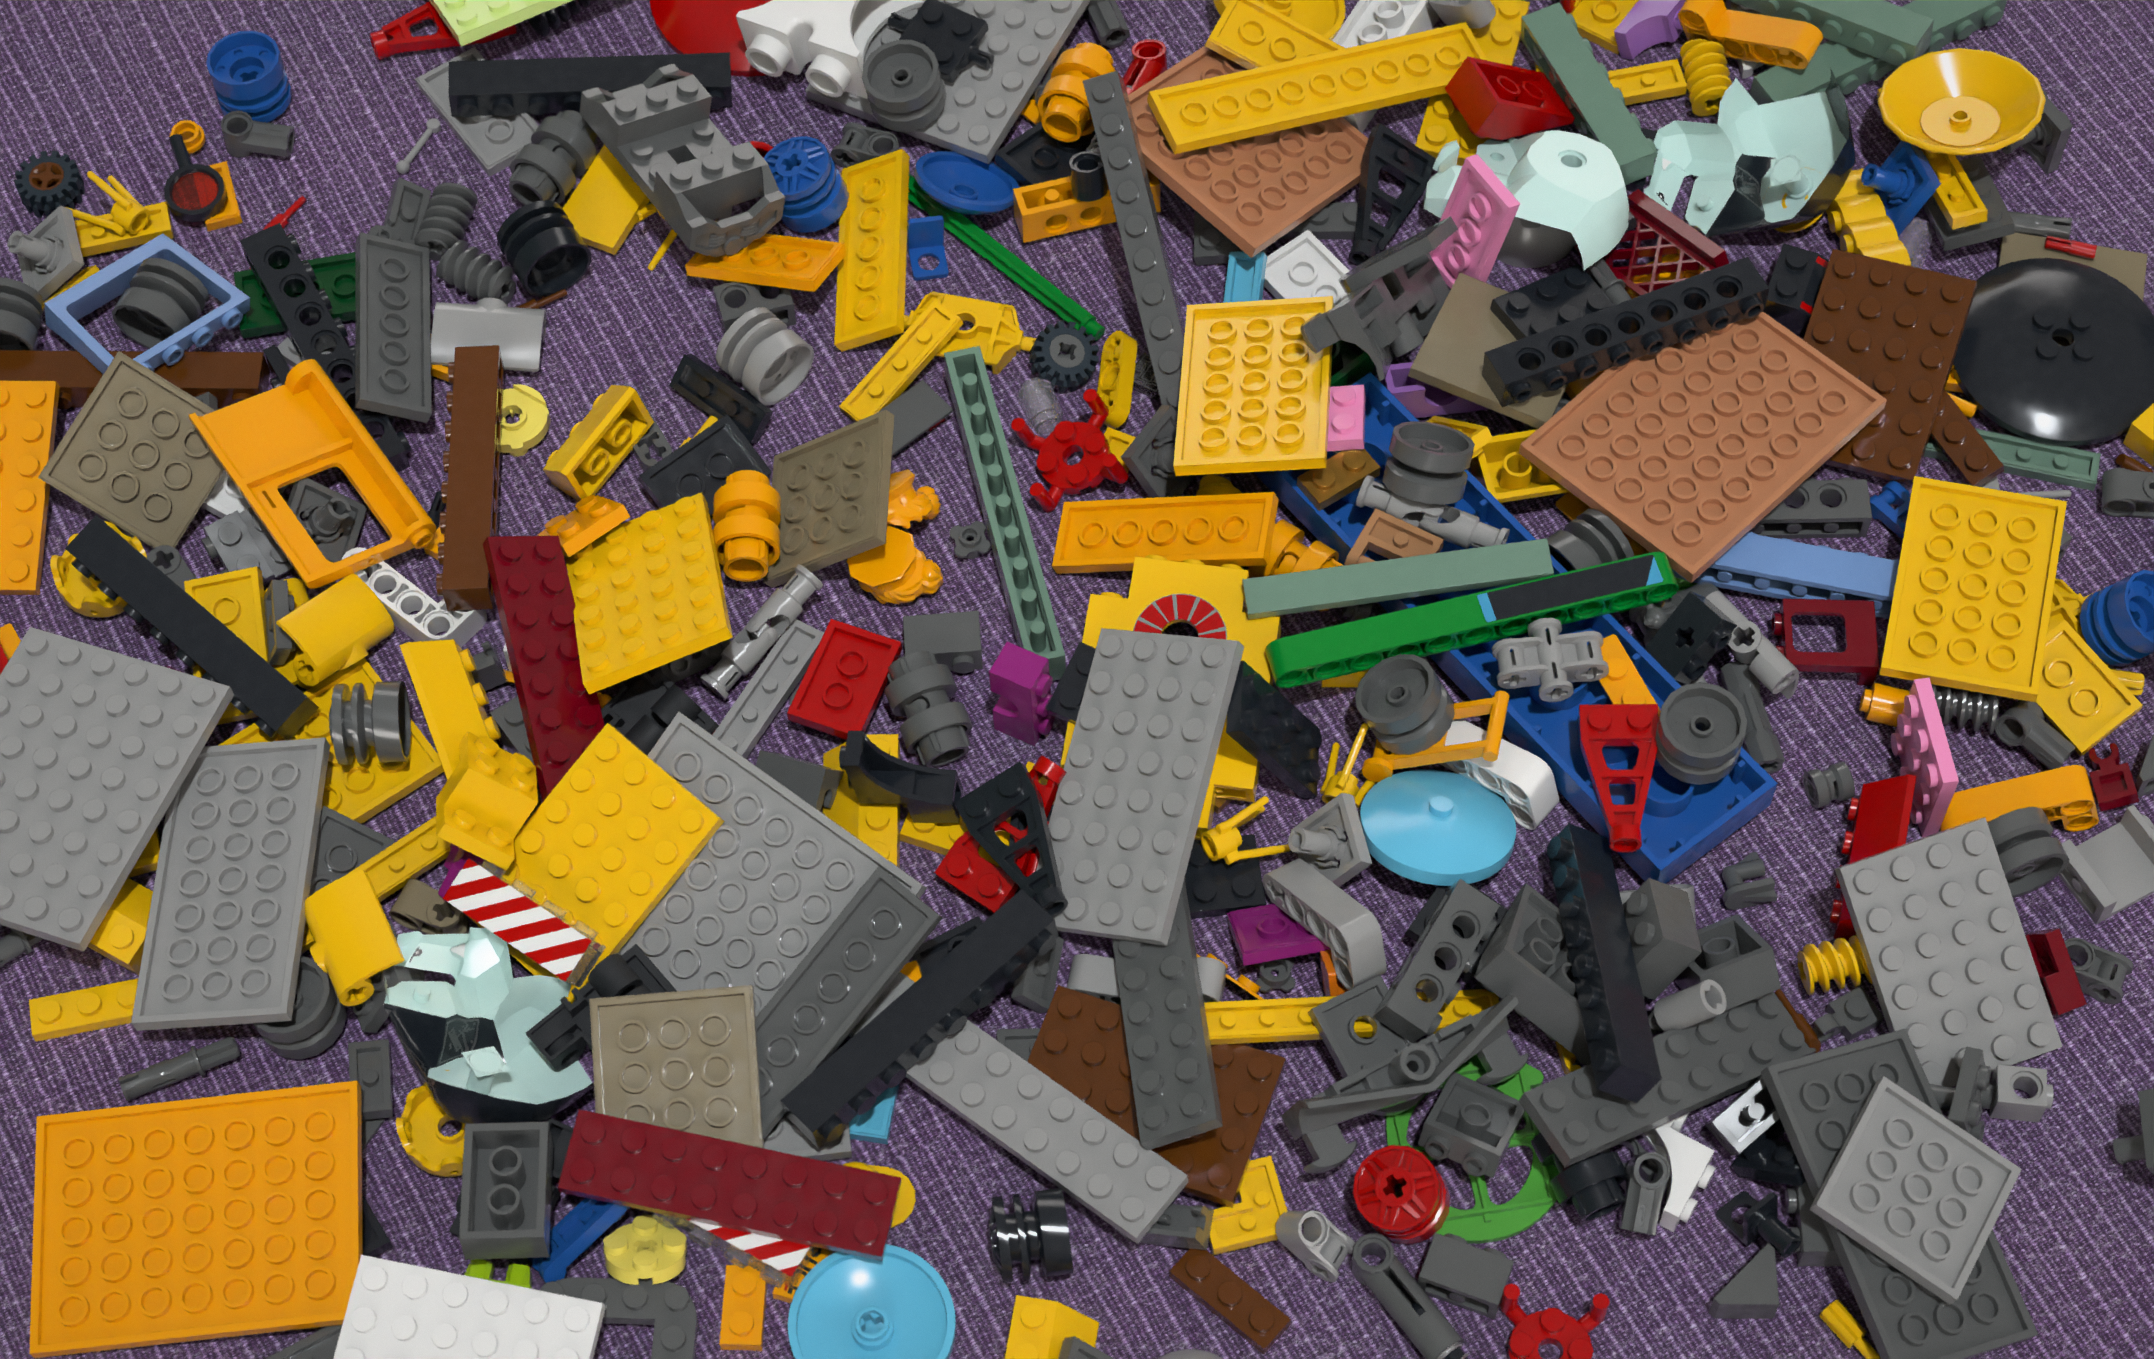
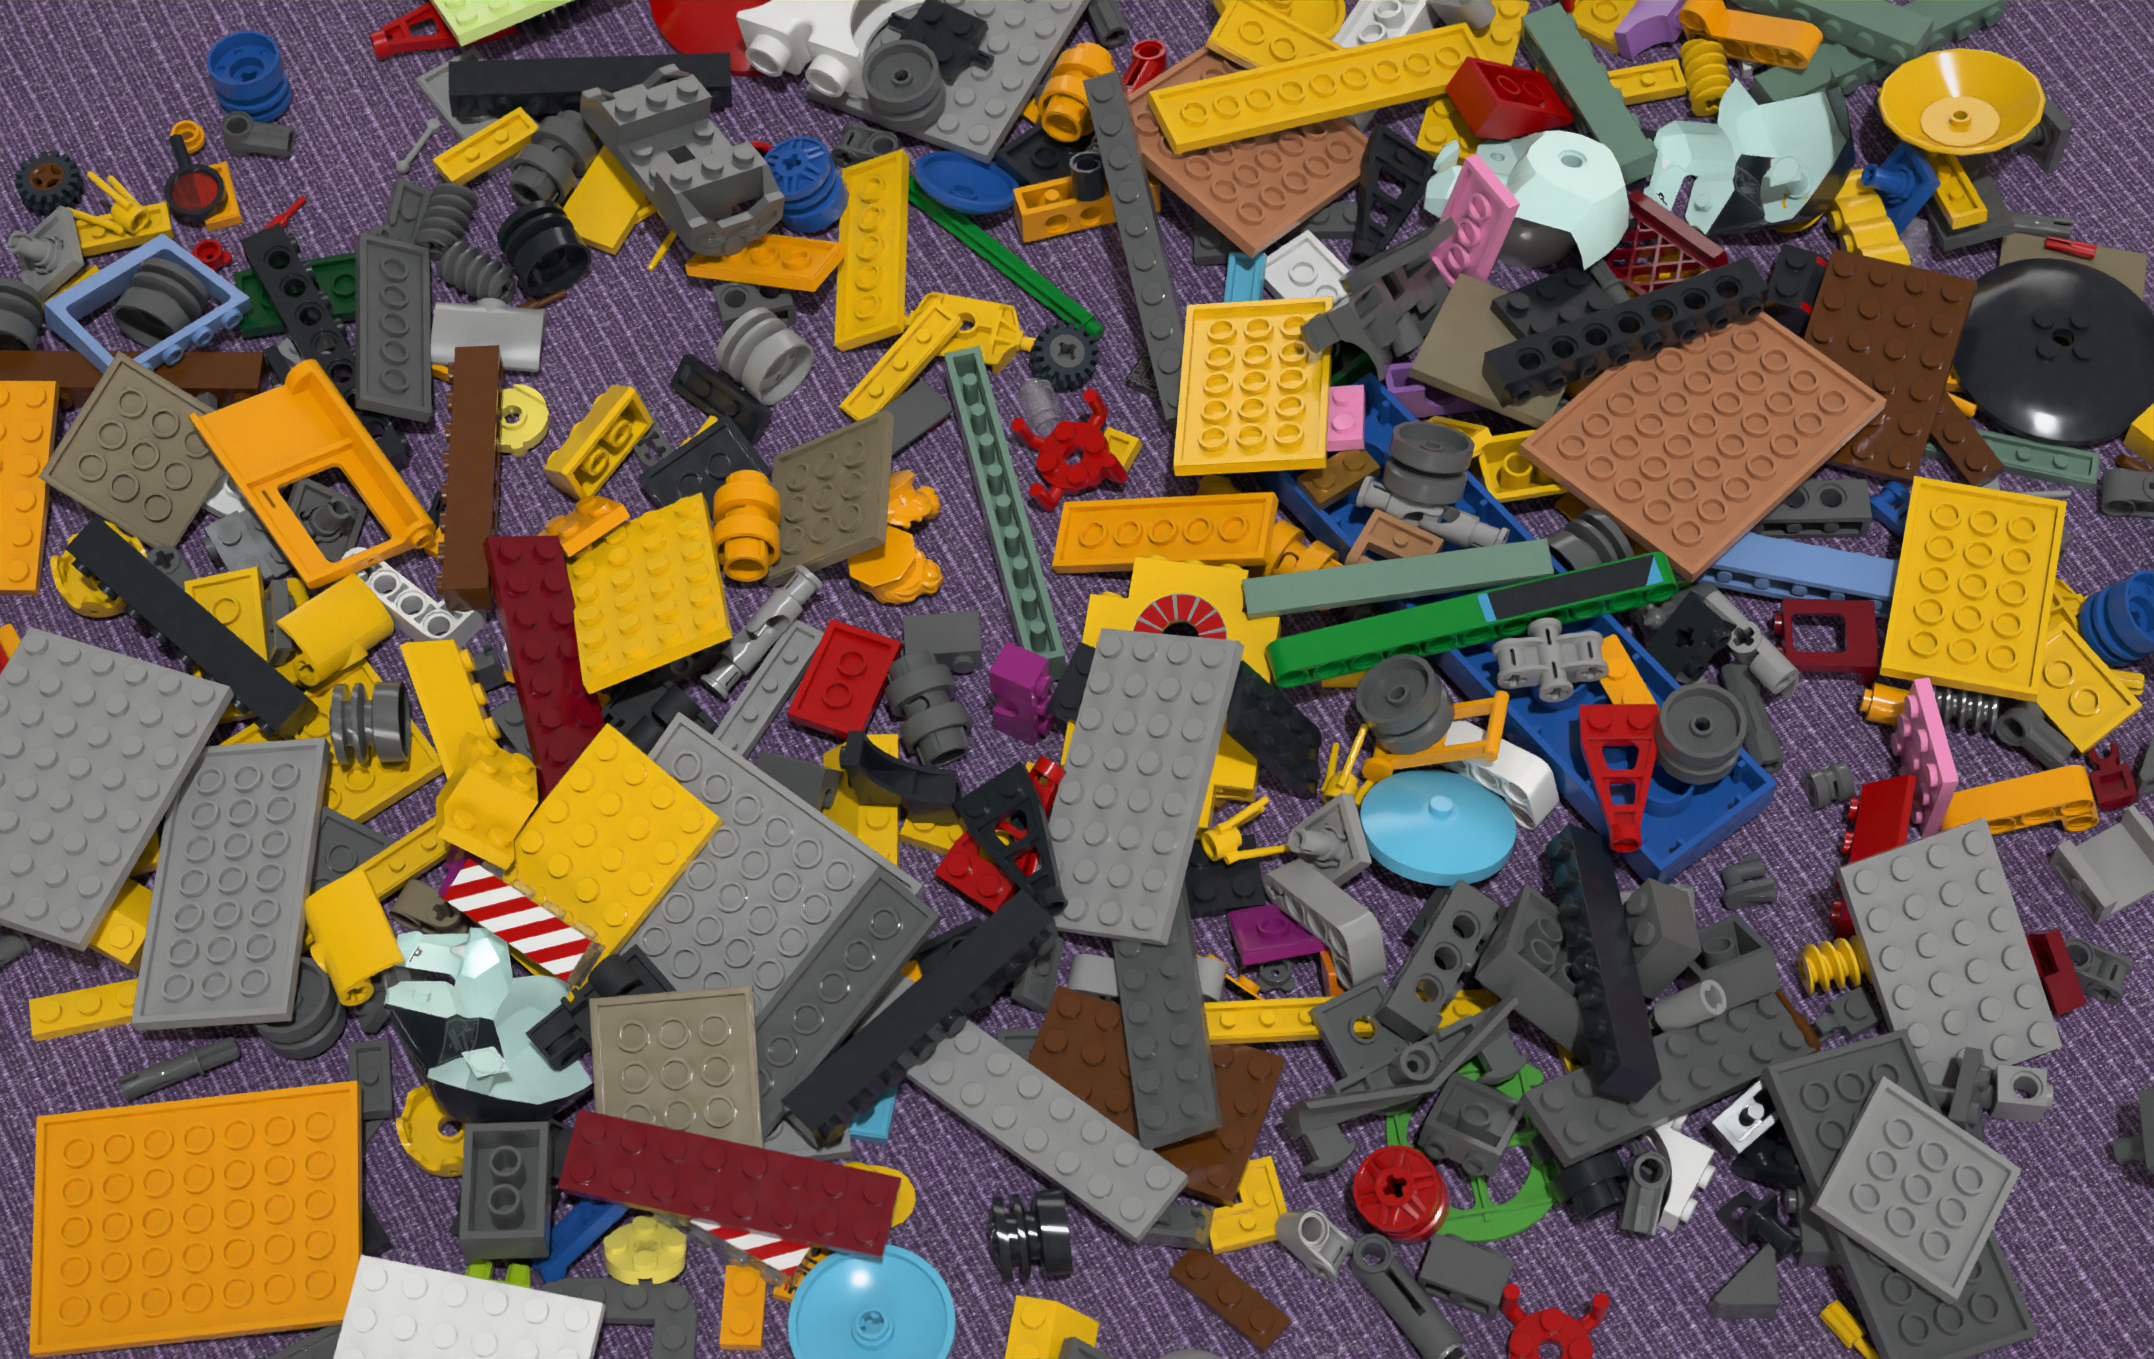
(211, 248): none -> red plate
(486, 148): none -> yellow plate
(927, 239): blue bracket -> none
(970, 549): dark grey plate -> none
(1117, 376): yellow beam -> none
(1142, 457): dark grey plate -> none
(2027, 849): dark grey wheel -> none

